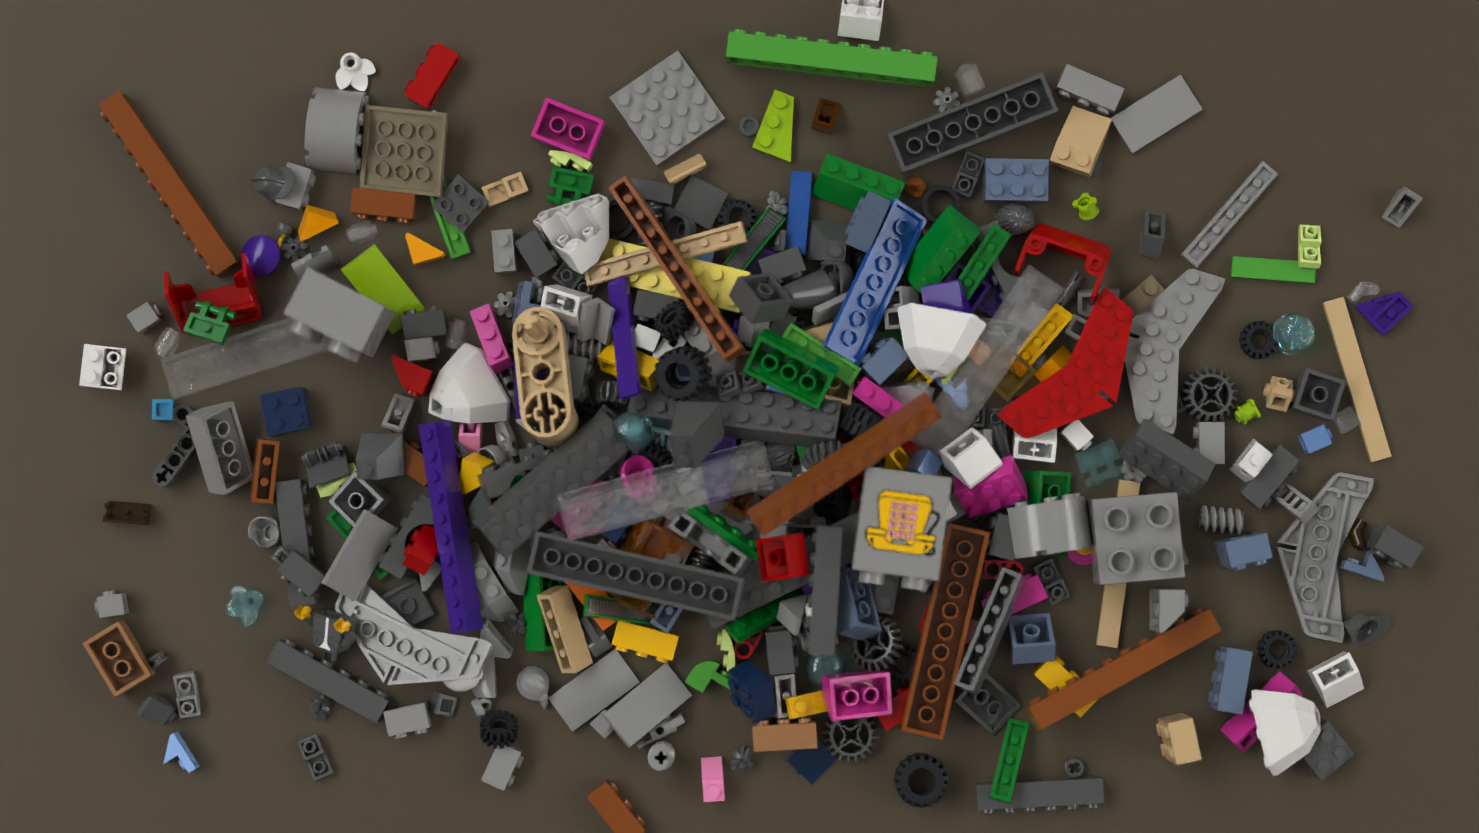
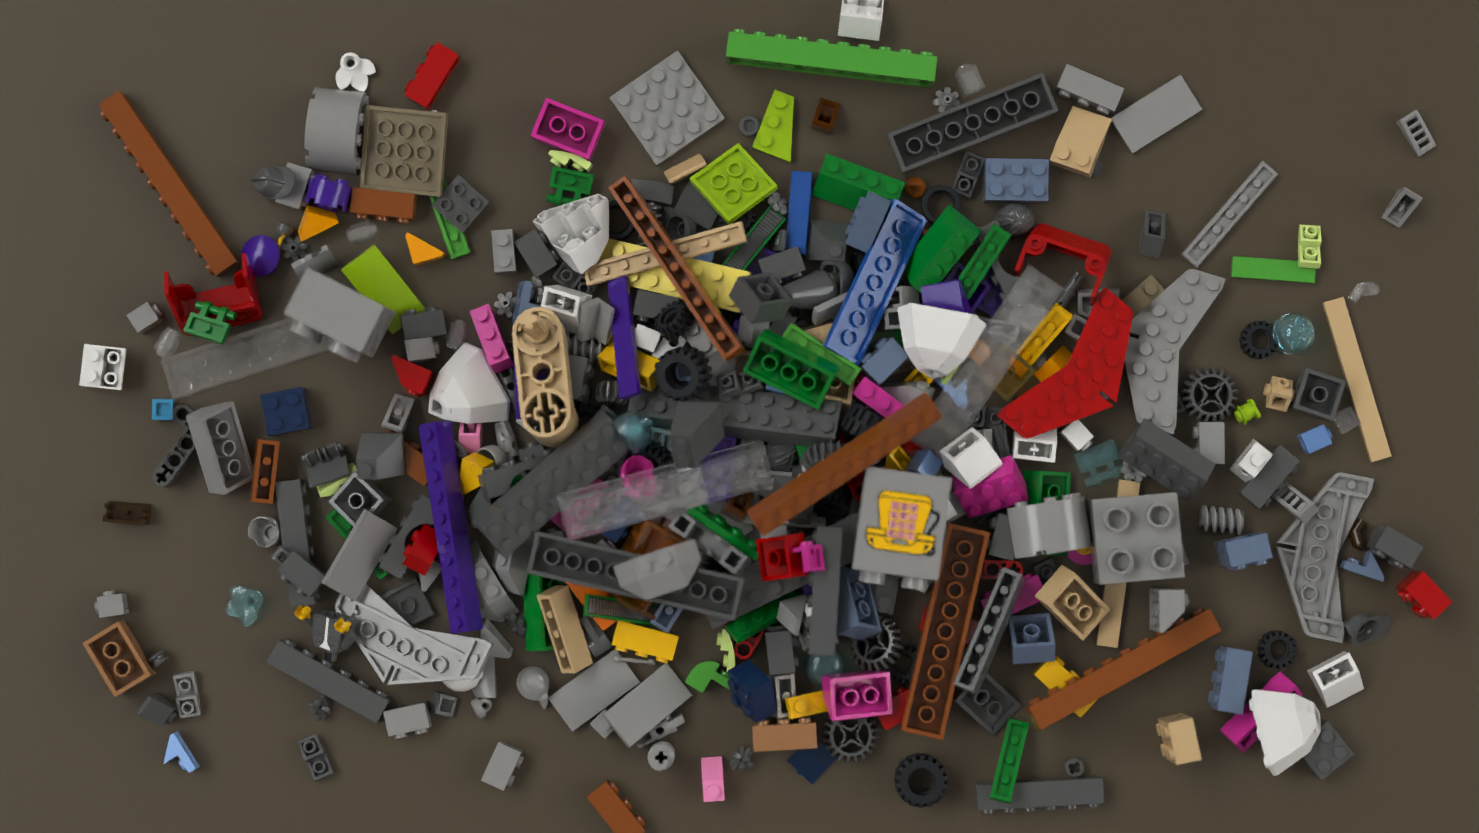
(328, 194): none -> dark purple brick
(498, 720): black tyre -> none
(505, 189): tan slope -> none
(616, 658): none -> light grey hinge
(659, 570): none -> light grey wedge
(733, 183): none -> lime plate
(812, 556): none -> dark pink bracket
(1072, 602): none -> tan brick
(1086, 206): lime brick -> none
(1384, 311): dark purple wing -> none
(1410, 137): none -> light grey slope
(1423, 595): none -> red brick

